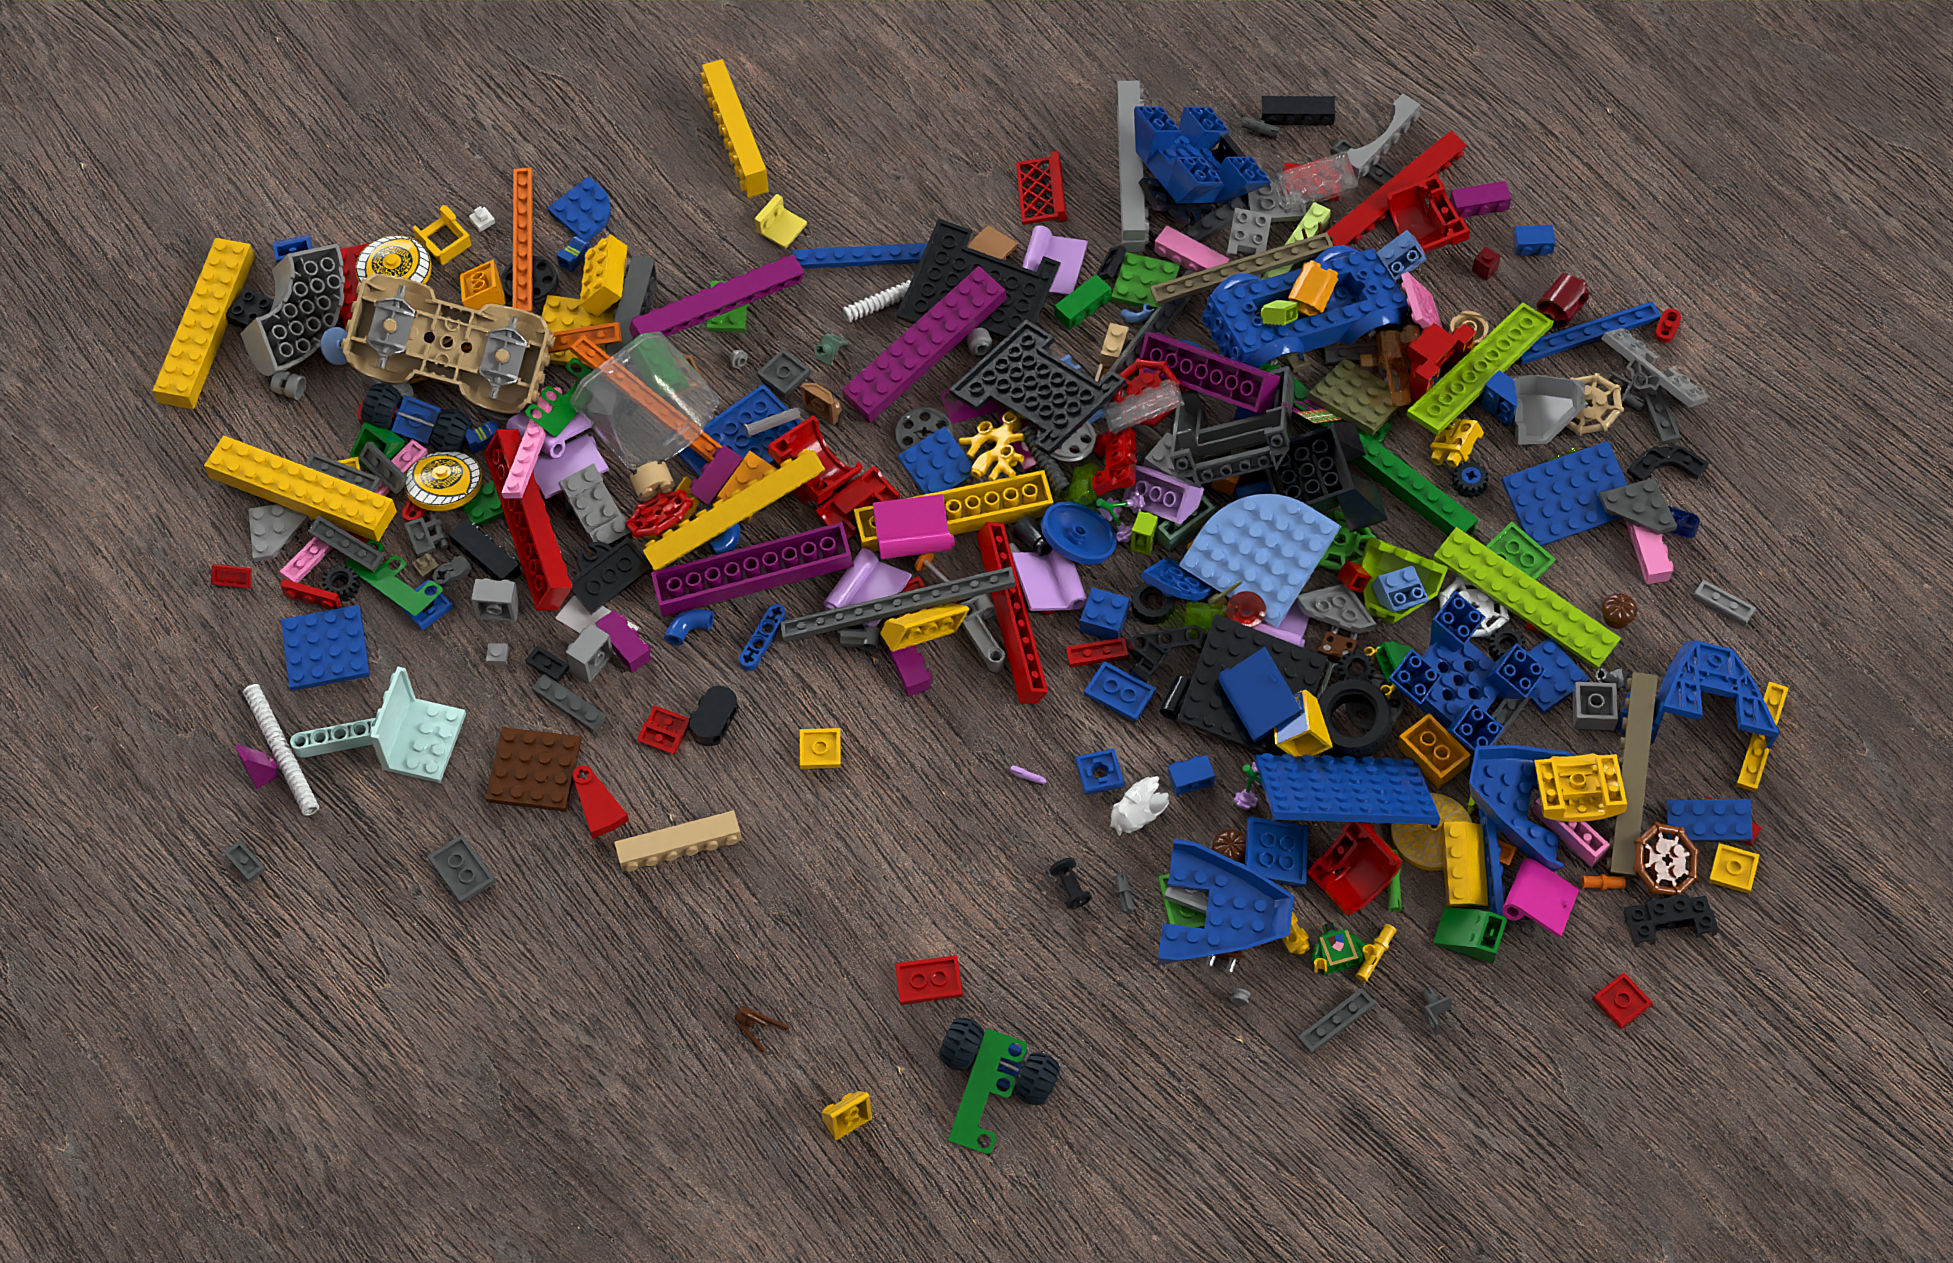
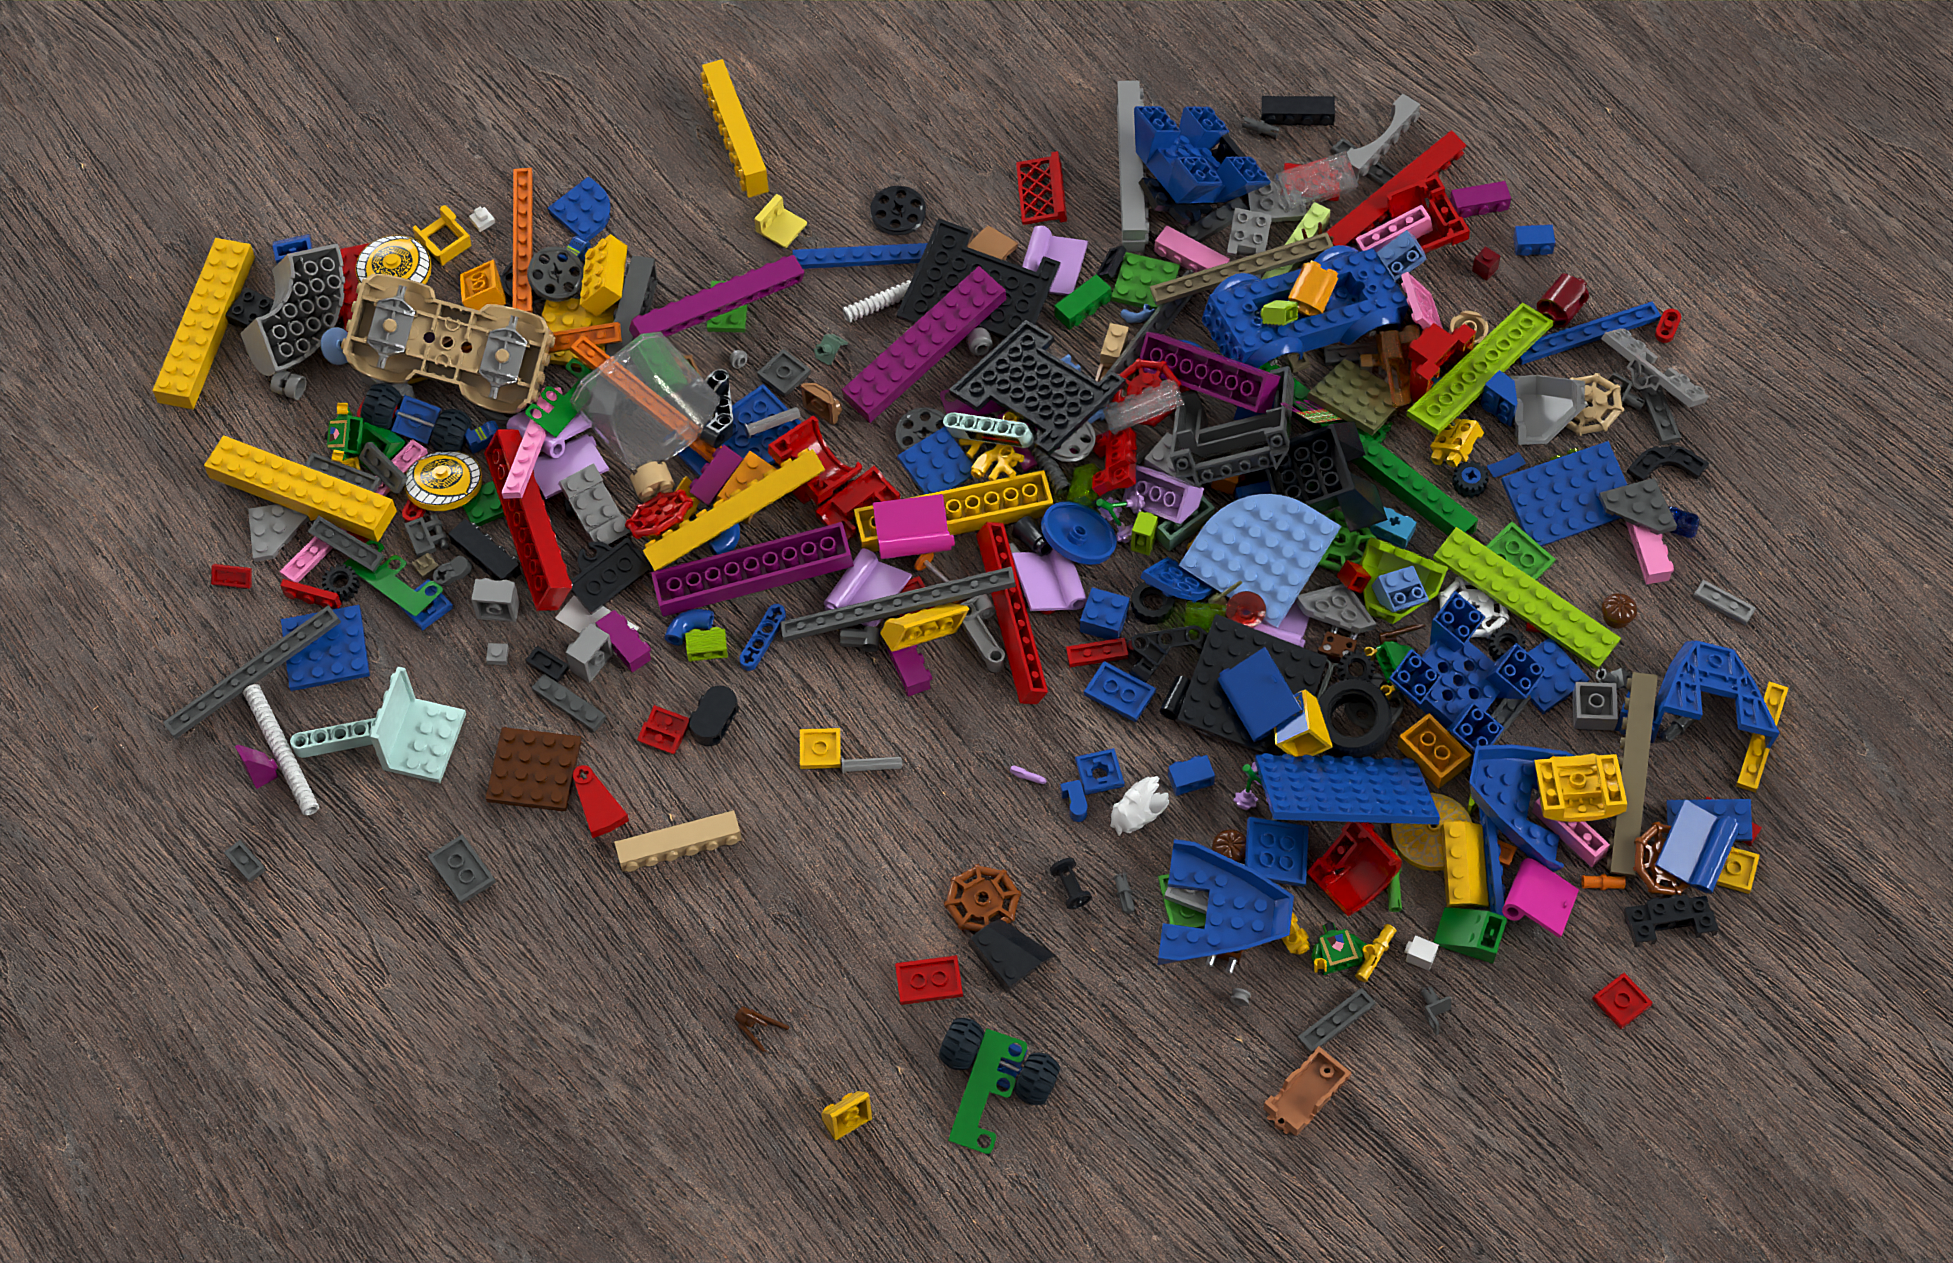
(251, 672): none -> dark grey plate
(344, 434): none -> green torso
(550, 279): none -> dark grey wedge
(706, 644): none -> lime brick
(721, 427): none -> black connector
(871, 764): none -> light grey axle
(893, 215): none -> black wedge
(983, 887): none -> dark orange plate
(988, 430): none -> light aqua beam
(1008, 953): none -> black wedge
(1078, 805): none -> blue leg
(1306, 1092): none -> nougat piece
(1391, 635): none -> reddish brown plant
(1396, 529): none -> dark azure brick
(1415, 221): none -> bright pink brick
(1421, 952): none -> white brick
(1506, 465): none -> blue sticker
(1677, 727): none -> dark grey axle
(1698, 846): none -> door

